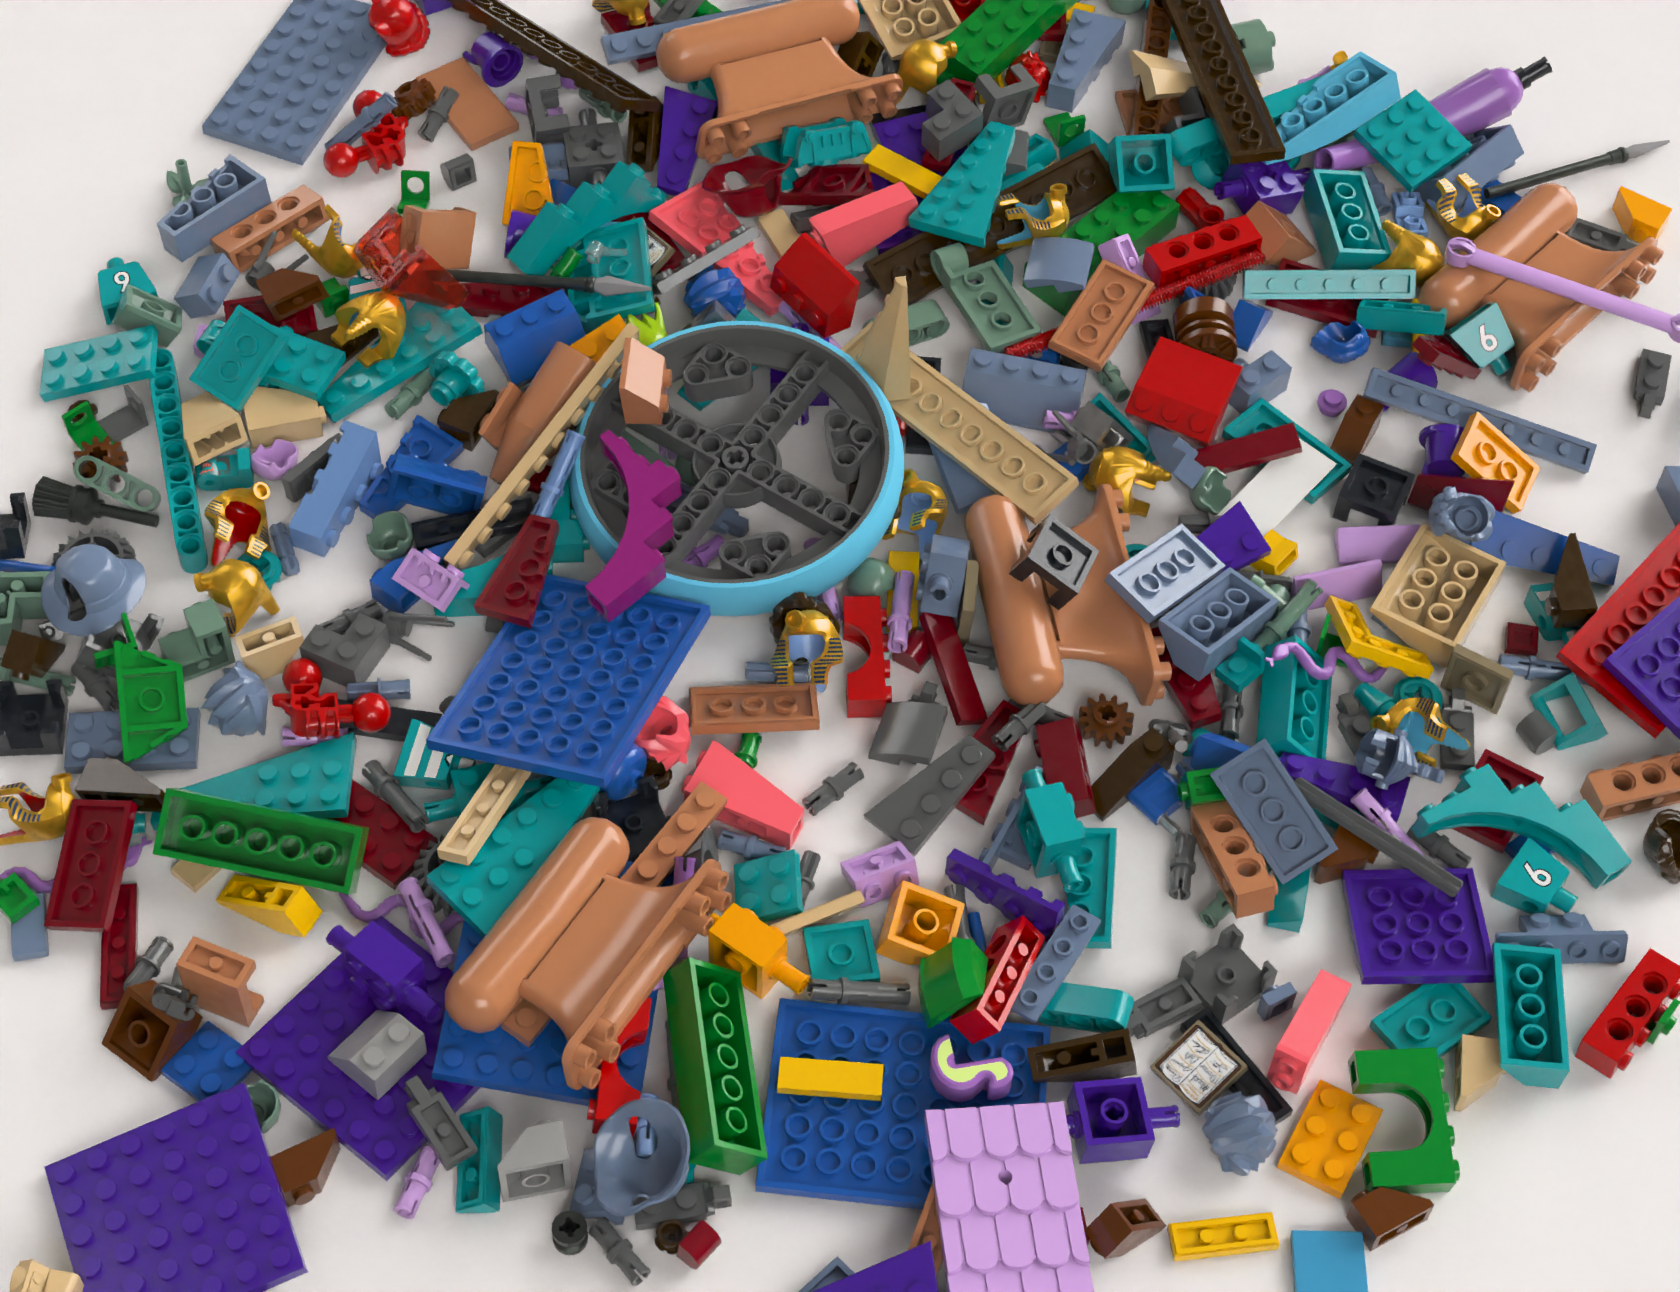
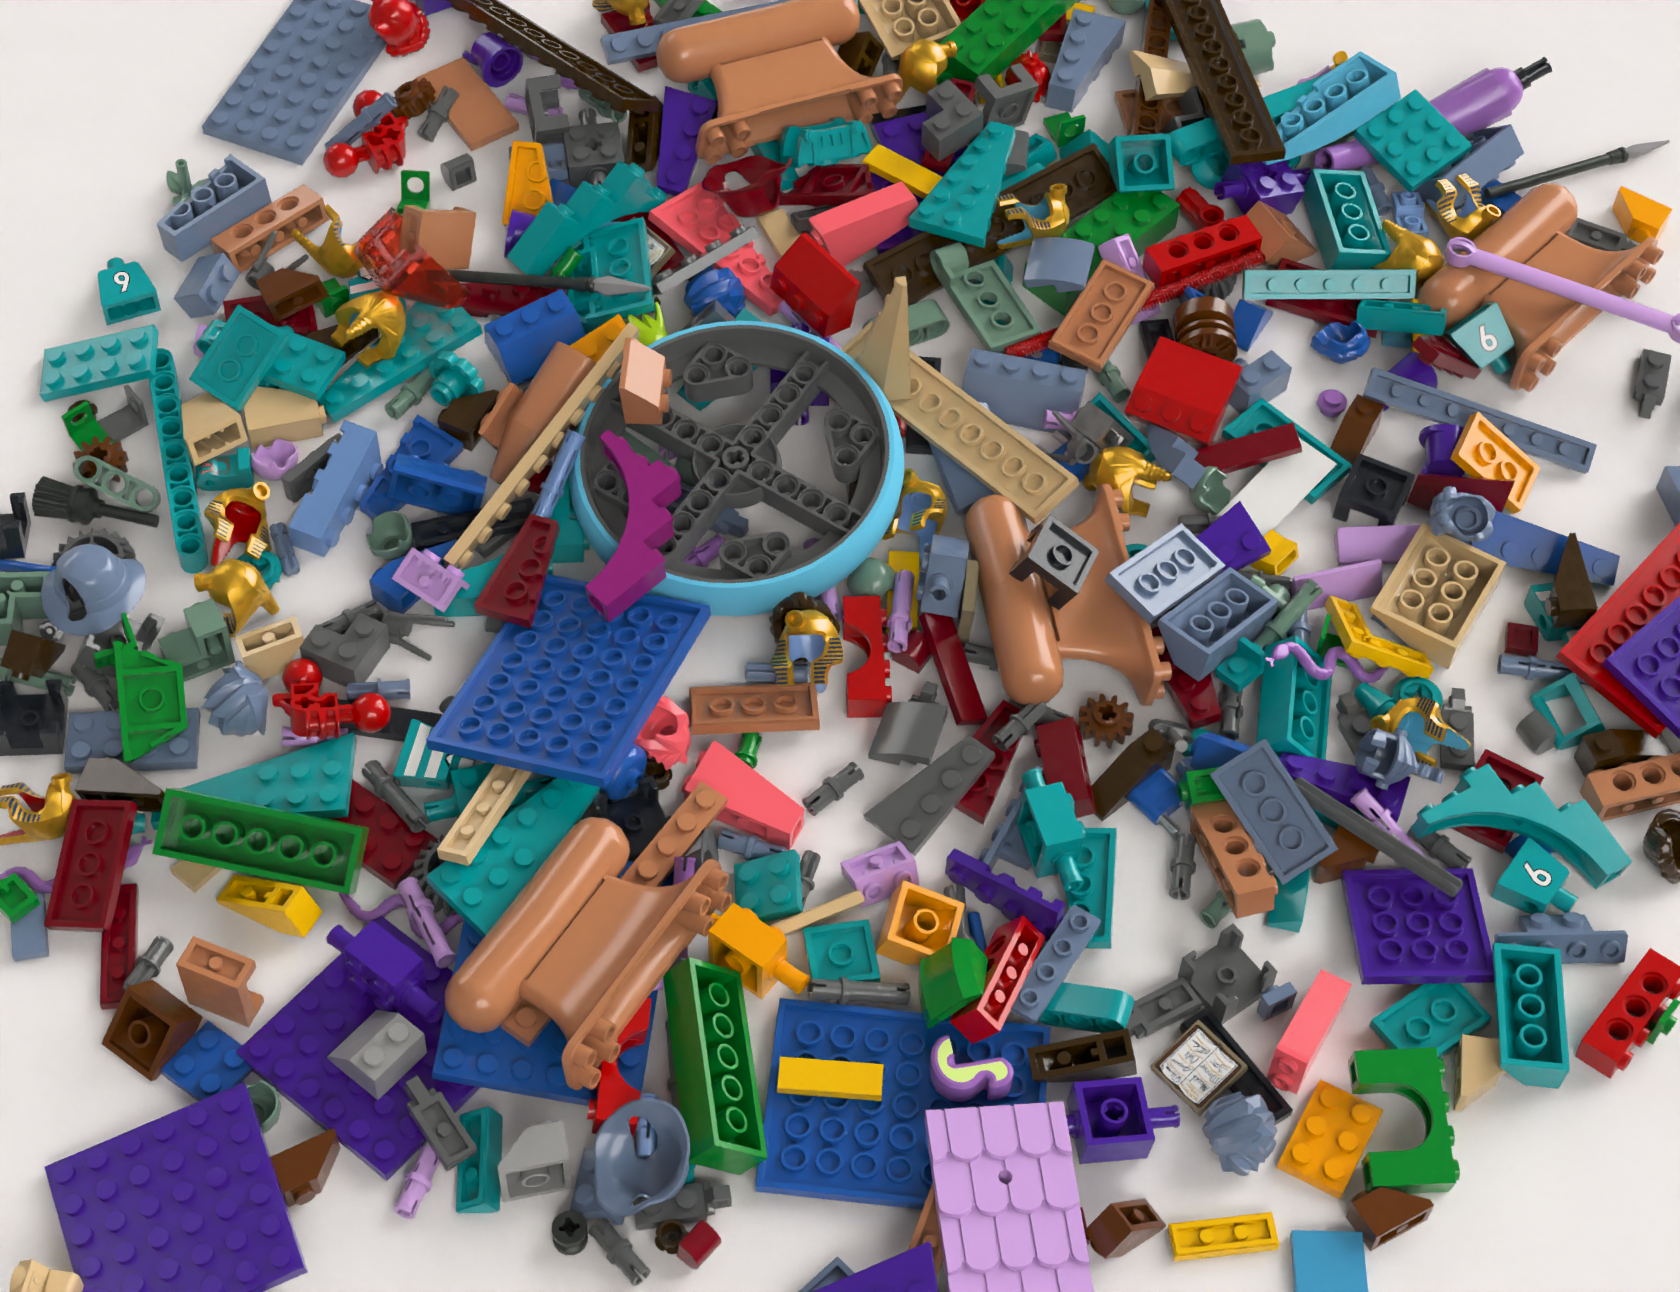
(142, 309): sand green slope -> none
(174, 998): dark grey piece -> none
(596, 250): clear hand -> none
(1481, 678): dark tan tile -> none
(1617, 746): none -> dark brown slope

